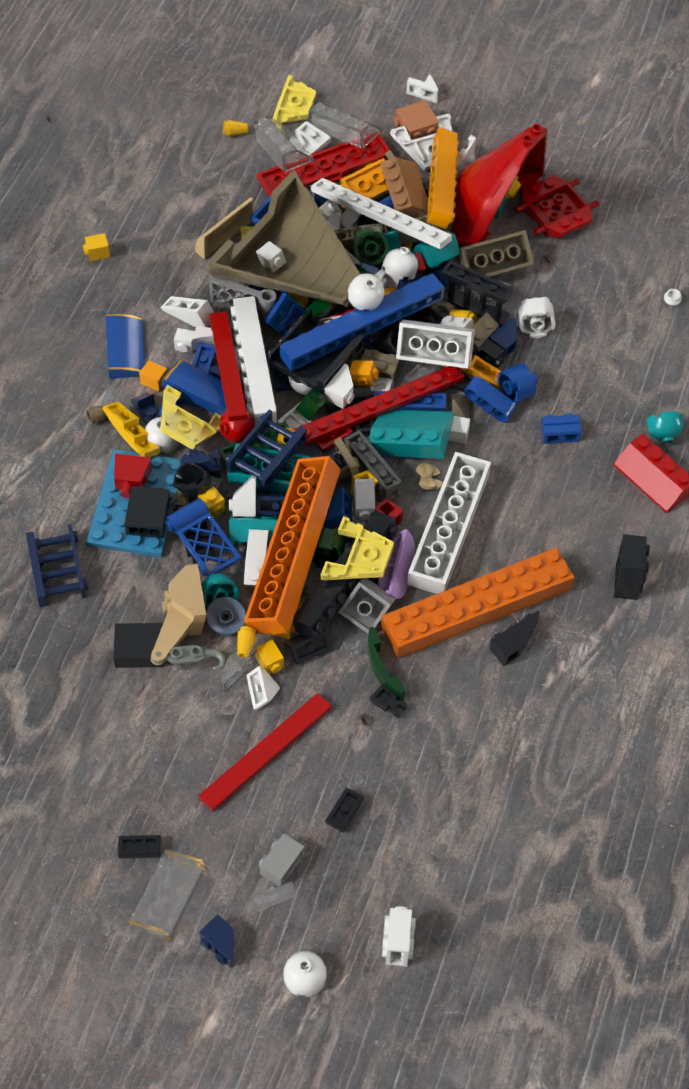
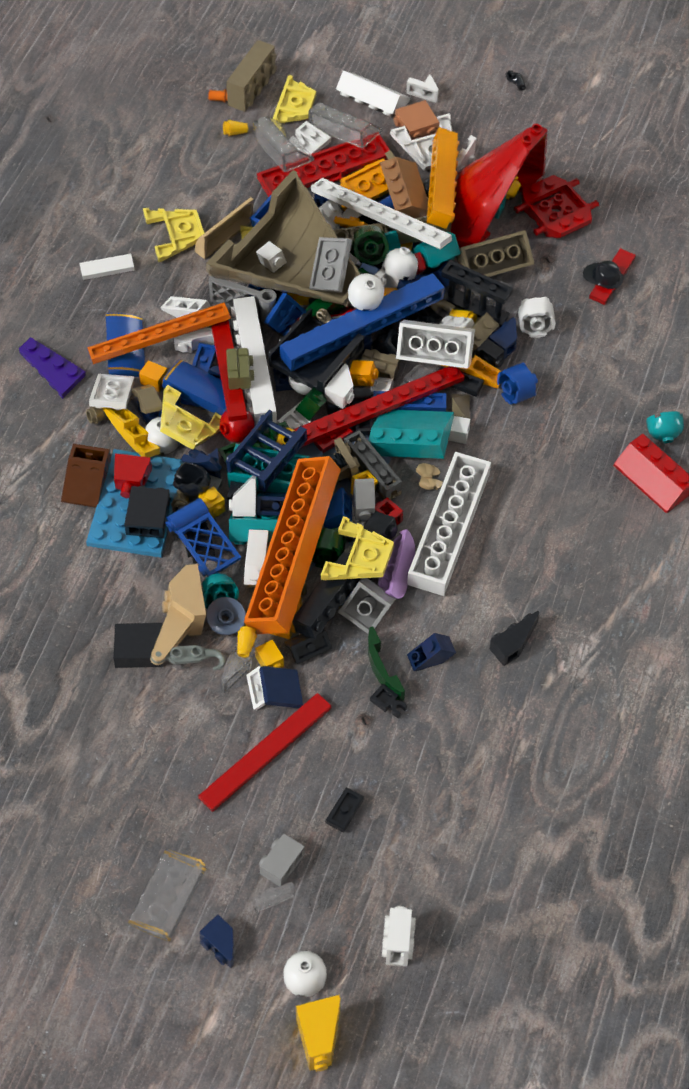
(39, 560): dark blue fence -> none
(54, 368): none -> dark purple wing
(85, 475): none -> reddish brown slope
(96, 247): yellow brick -> none
(107, 266): none -> white tile
(111, 391): none -> white plate
(139, 846): black plate -> none
(148, 399): none -> dark tan slope
(159, 333): none -> orange plate
(182, 226): none -> light yellow wing
(218, 95): none -> orange pin
(239, 368): none -> olive brick
(251, 75): none -> dark tan brick
(281, 687): none -> dark blue tile
(318, 1030): none -> yellow slope
(324, 315): none -> dark tan arm
(330, 264): none -> light grey tile
(351, 222): none -> light orange plate
(371, 93): none -> white slope
(431, 652): none -> dark blue slope
(477, 602): orange brick -> none
(490, 399): blue beam -> none
(516, 78): none -> black arm
(560, 428): blue brick -> none
(604, 274): none -> black piece
(623, 260): none -> red tile
(631, 567): black brick -> none
(672, 297): white plate -> none

